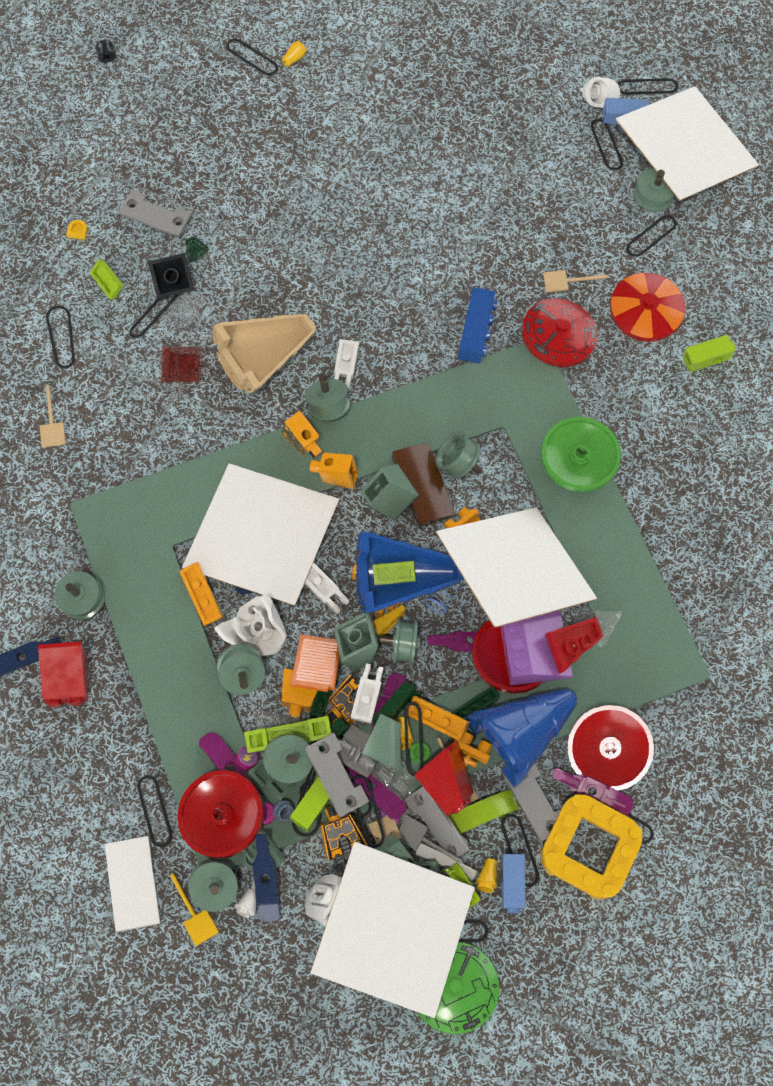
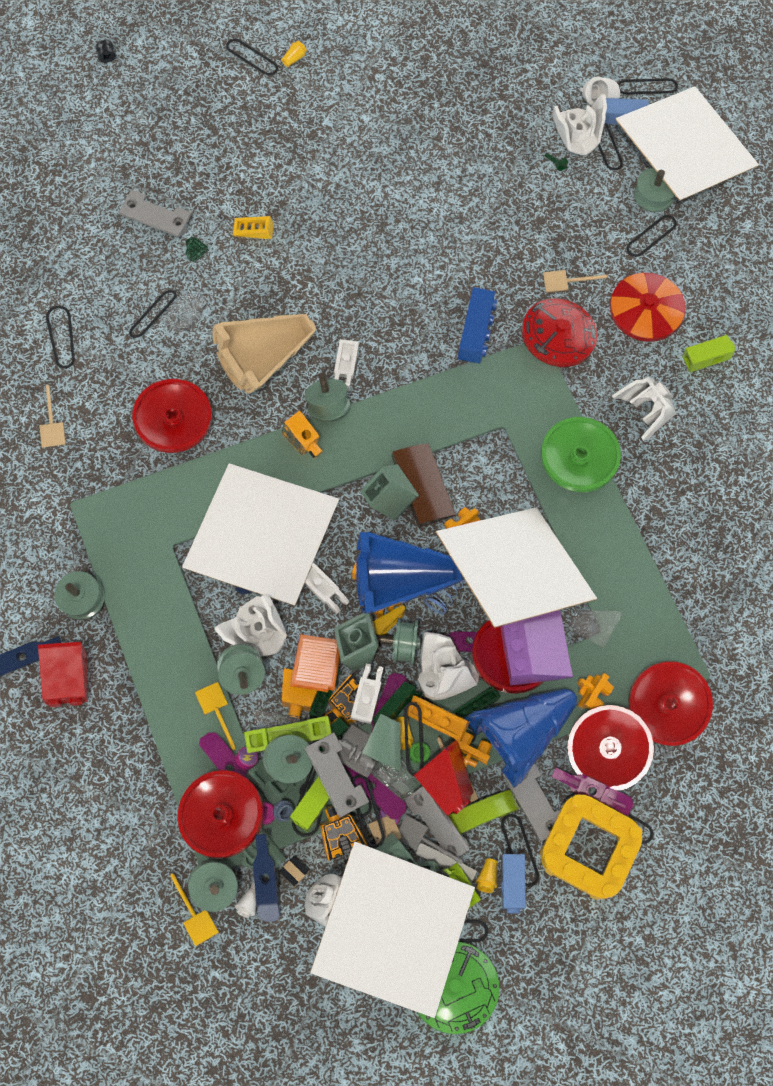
(77, 229): yellow tile -> none
(106, 279): lime plate -> none
(132, 884): white tile -> none
(146, 815): black piece -> none
(170, 275): black slope -> none
(172, 415): none -> red dish
(181, 364): clear red slope -> none
(201, 594): light orange tile -> none
(212, 699): none -> yellow piece
(266, 233): none -> yellow slope
(294, 871): none -> tile
(336, 469): light orange torso -> none
(394, 573): lime plate -> none
(443, 668): none -> white piece
(458, 455): sand green wheel -> none
(560, 164): none -> dark green hand
(572, 641): red wing -> none
(585, 129): none -> white piece
(591, 688): none -> light orange hips
(649, 390): none -> white piece
(672, 702): none -> red dish

